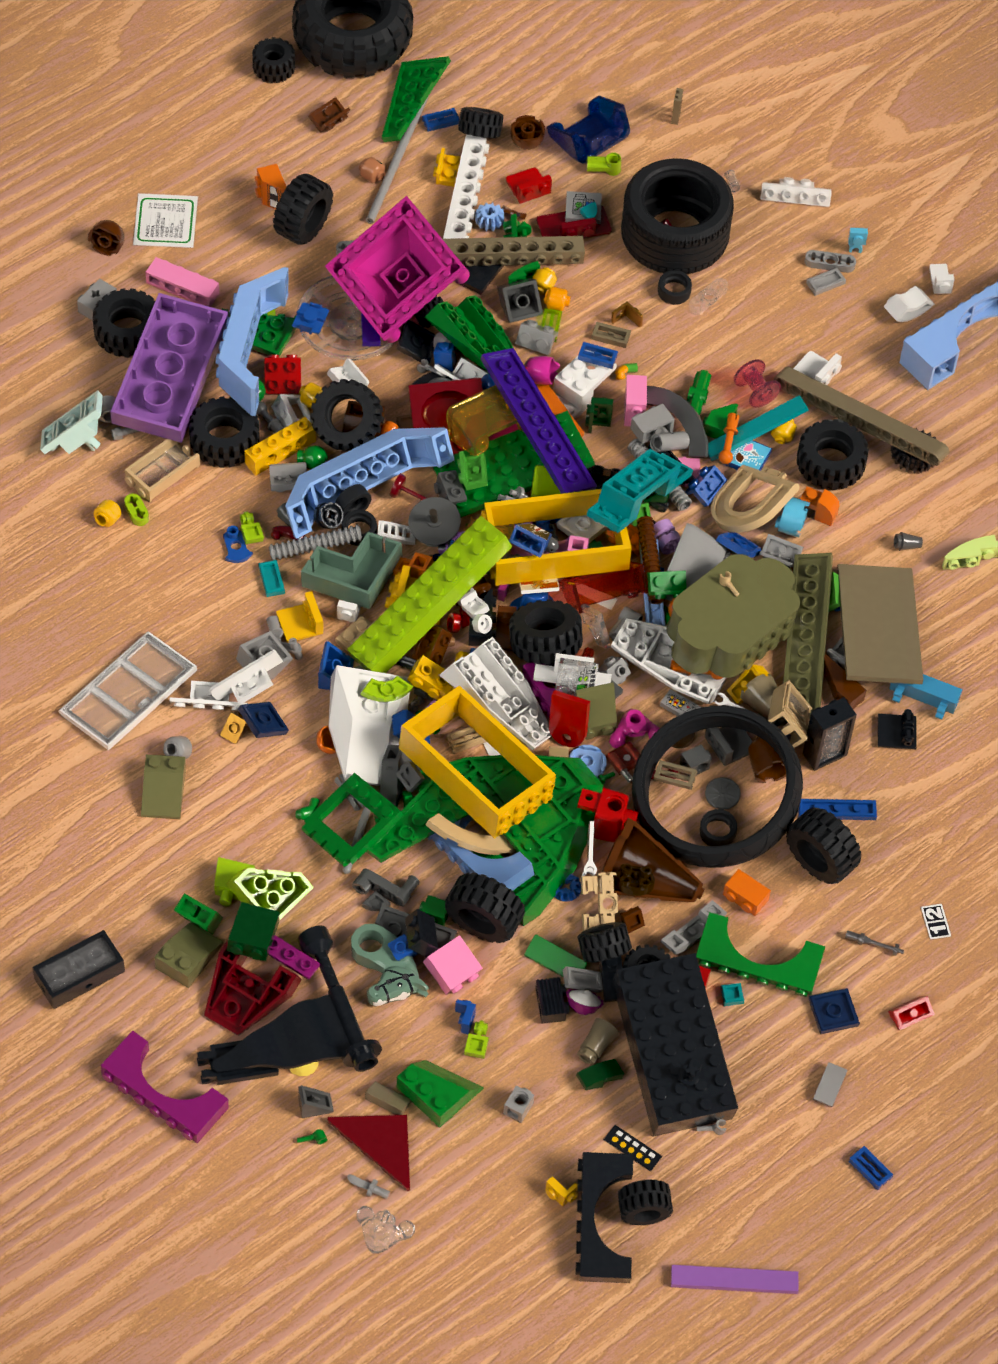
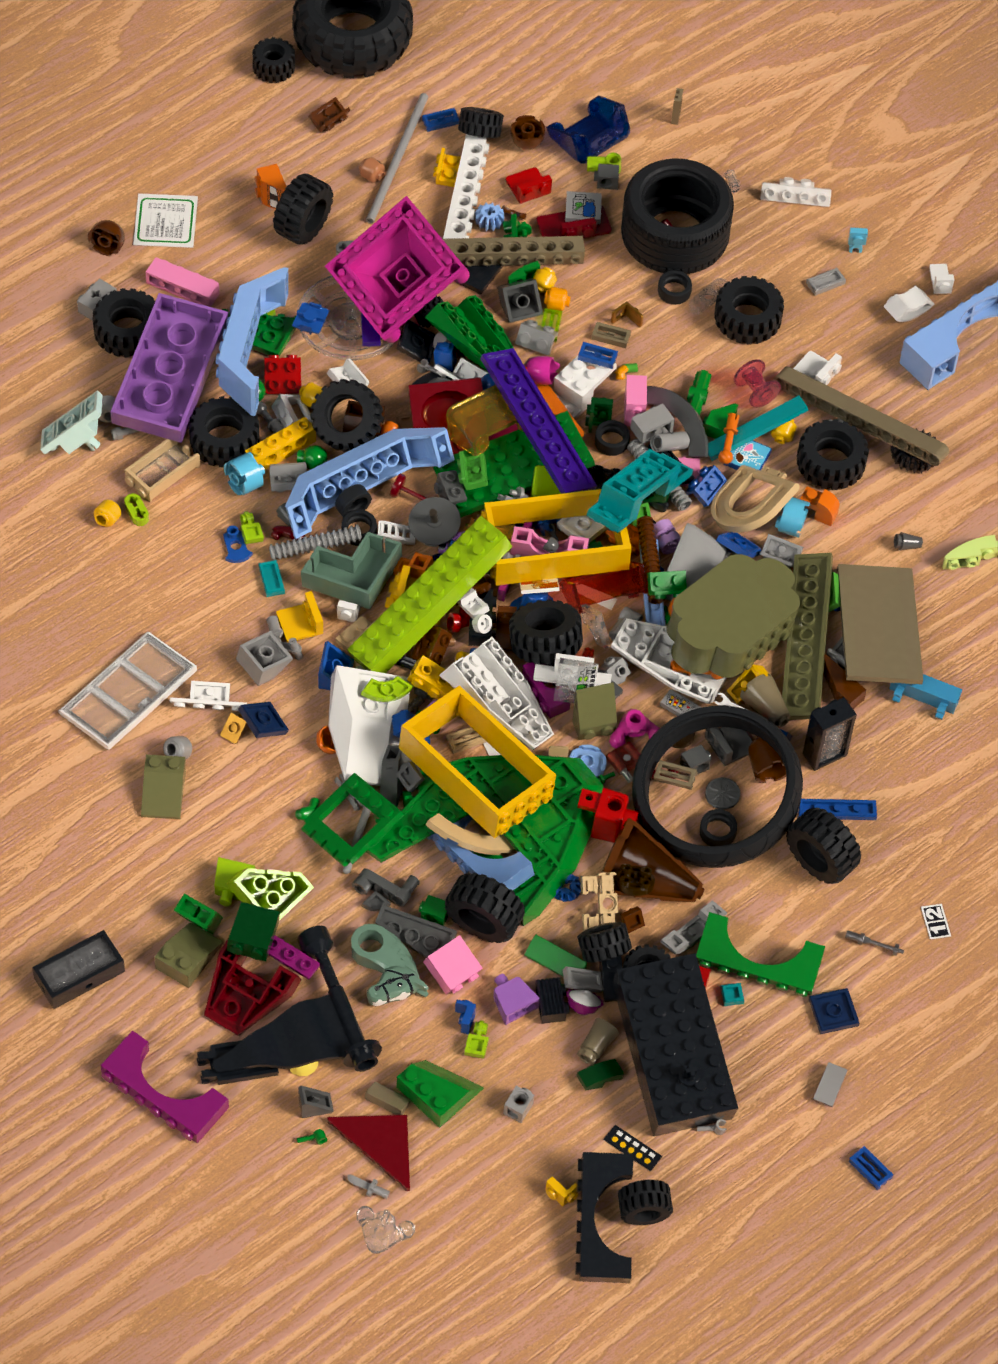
(244, 474): none -> medium azure brick
(248, 680): white bracket -> none
(322, 512): black wheel -> none
(400, 948): blue bracket -> none
(411, 90): green wing -> none
(421, 933): black brick -> none
(514, 998): none -> medium lavender torso
(532, 540): blue torso -> none
(570, 717): red tile -> none
(589, 210): teal tile -> none
(590, 866): white flag -> none
(607, 176): none -> dark grey brick
(616, 427): none -> black tyre
(726, 581): tan hand -> none
(734, 1279): medium lavender tile -> none
(746, 892): orange brick -> none
(749, 292): none -> black tyre
(795, 710): tan door -> none
(818, 255): light grey beam -> none
(897, 730): black hinge -> none
(911, 1012): slope -> none

